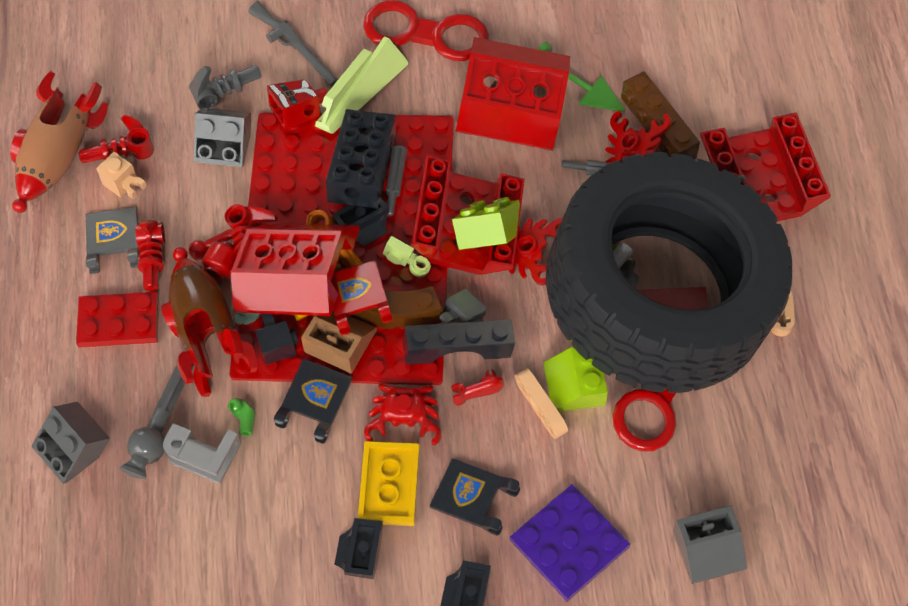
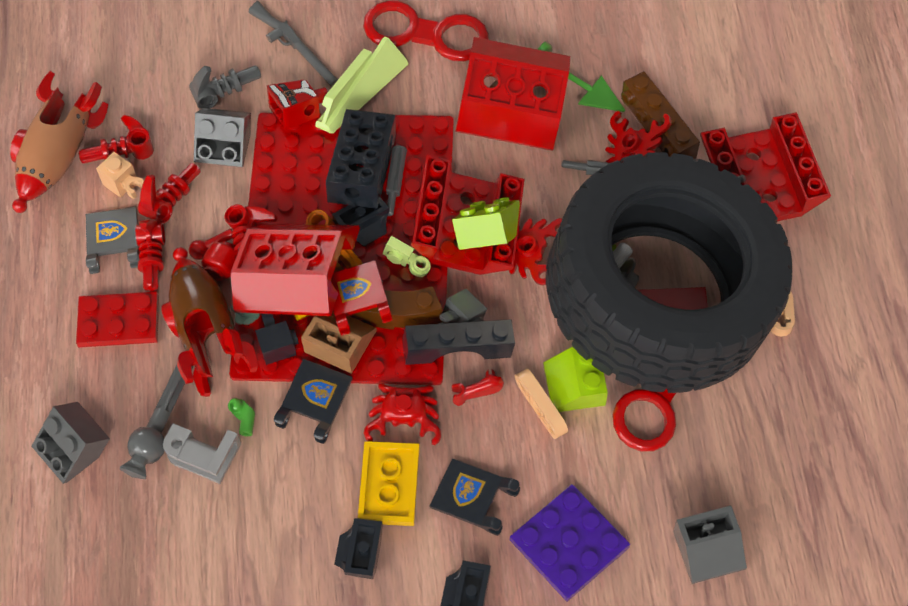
(159, 203): none -> red piece

